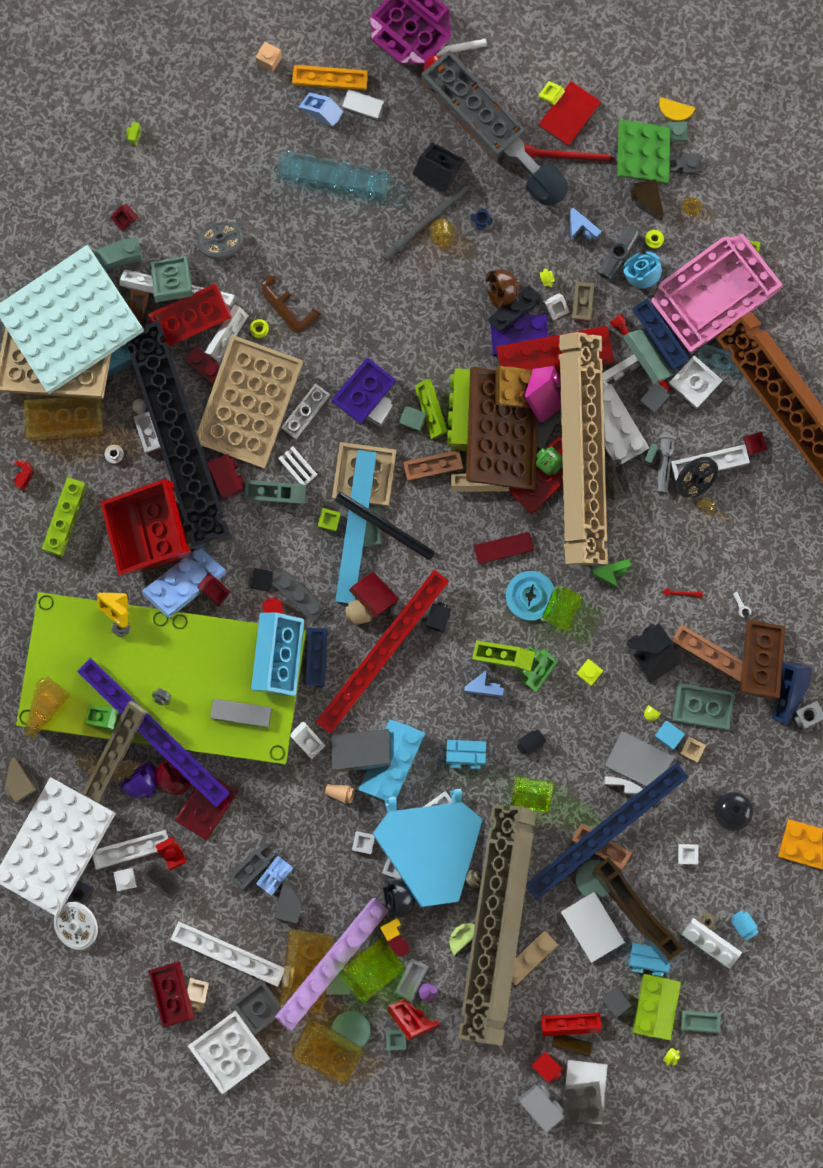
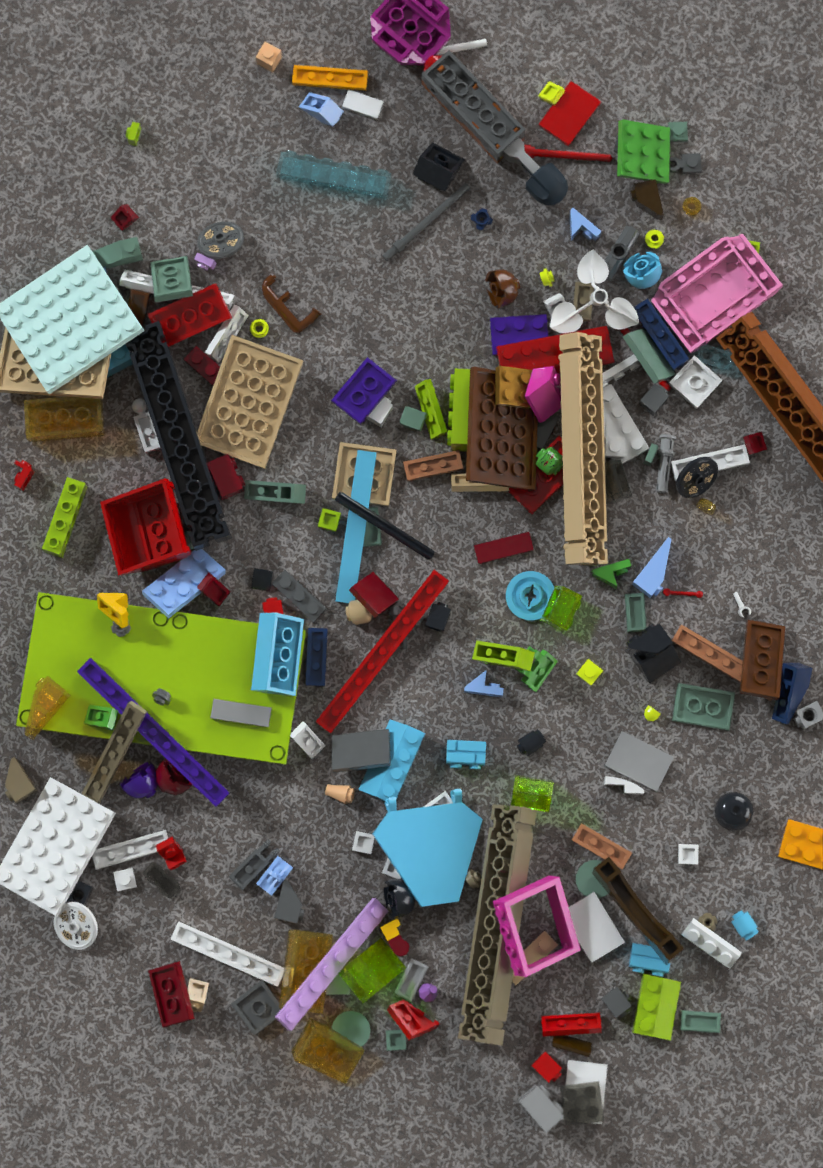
(114, 460): white plate -> none
(201, 815): dark red tile -> none
(204, 262): none -> lavender plate
(229, 1052): white plate -> none
(288, 467): white tile -> none
(298, 420): white tile -> none
(442, 233): clear yellow head -> none
(461, 937): yellowish green tile -> none
(511, 313): black plate -> none
(561, 916): none -> dark pink window
(593, 270): none -> white plant
(606, 830): dark blue plate -> none
(614, 447): none -> white plate
(635, 612): none -> sand green tile
(652, 575): none -> light blue slope
(669, 735): medium azure panel -> none
(672, 1057): neon yellow plate -> none
(675, 111): yellow tile -> none
(692, 749): tan plate -> none

